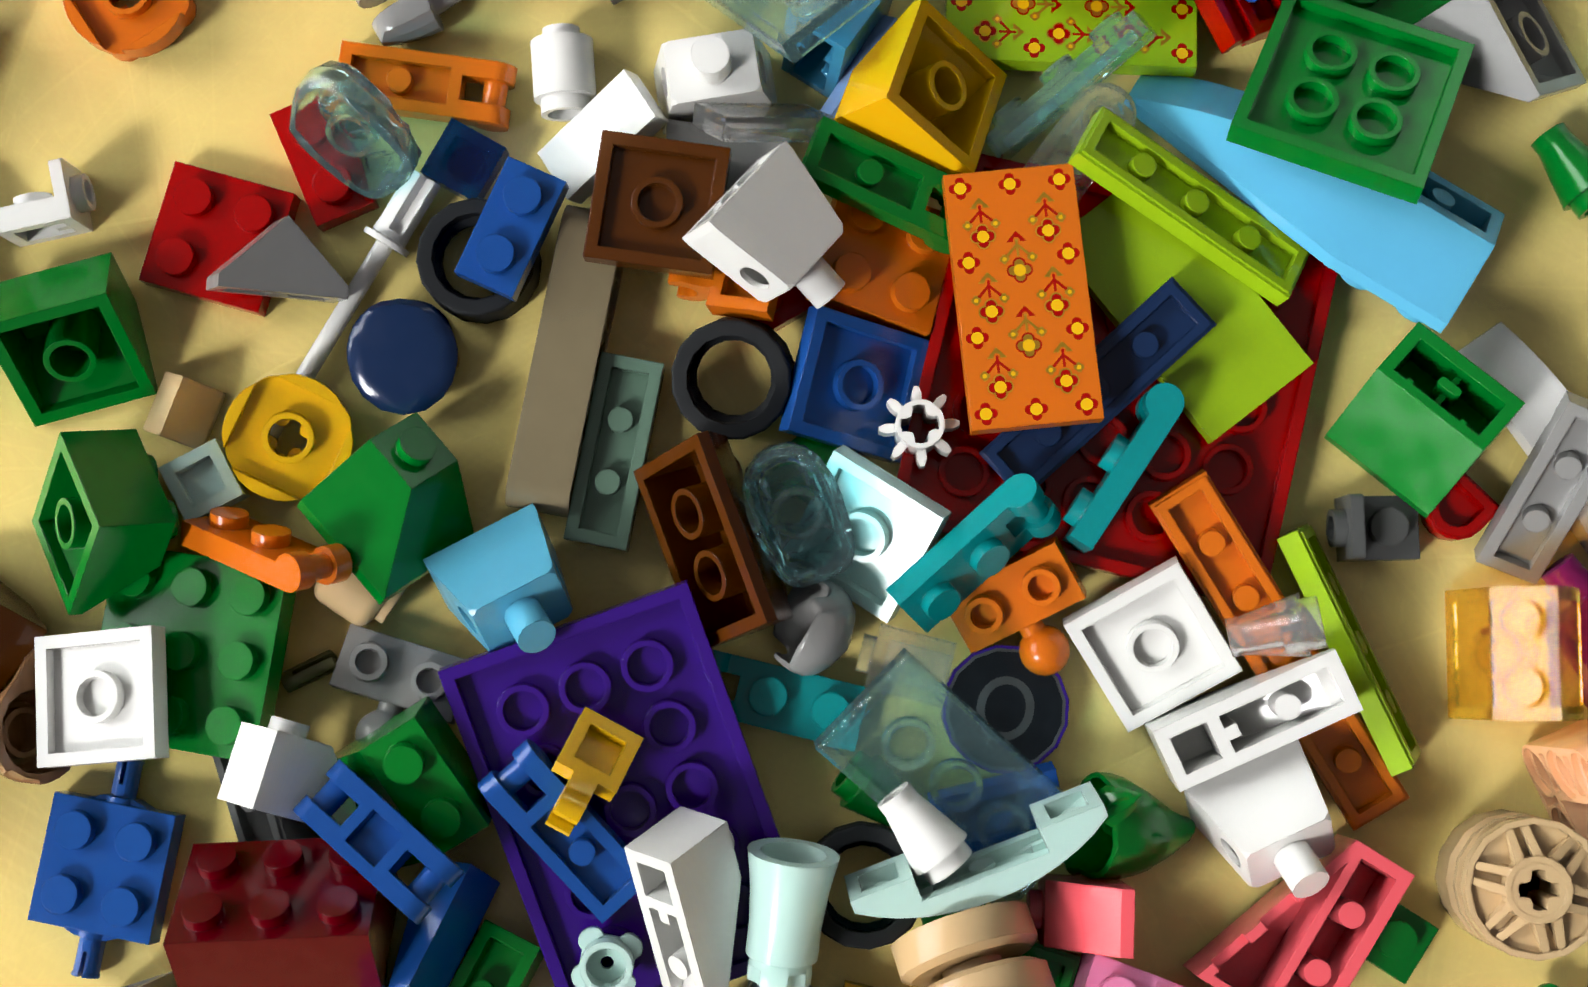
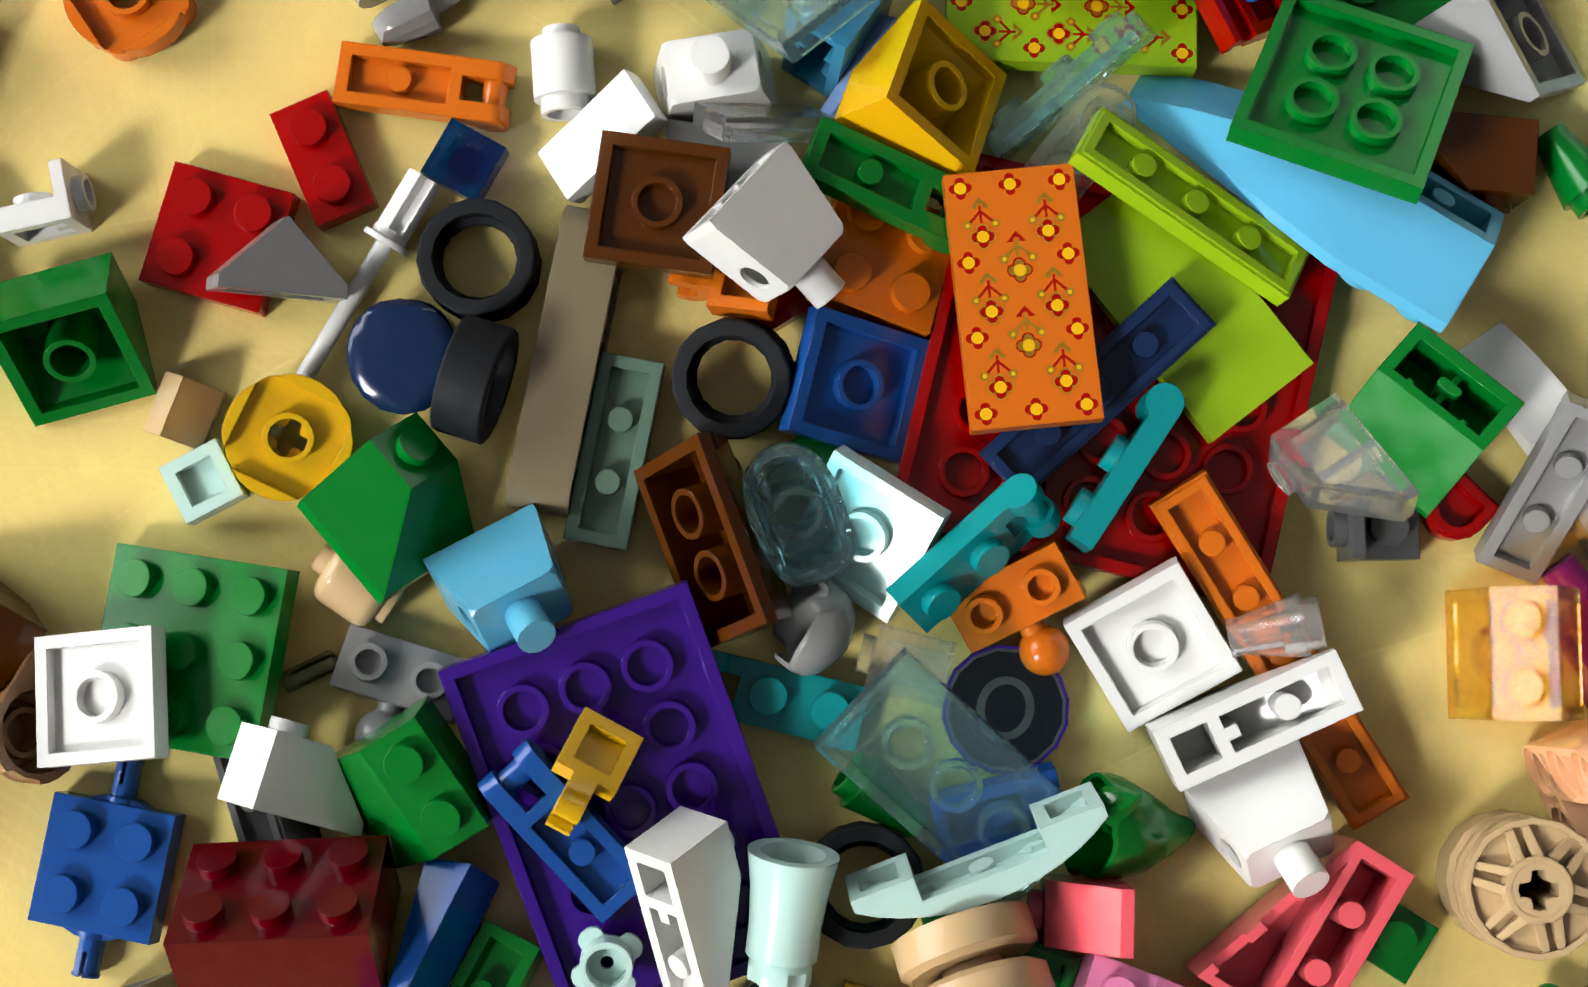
(102, 515): green slope -> none
(265, 550): orange plate -> none
(353, 130): clear light blue piece -> none
(378, 841): blue plate -> none
(474, 379): none -> black tyre
(511, 229): blue plate -> none
(925, 834): white cone -> none
(931, 414): white gear -> none
(1339, 465): none -> clear slope
(1345, 635): lime tile -> none
(1490, 157): none -> reddish brown slope

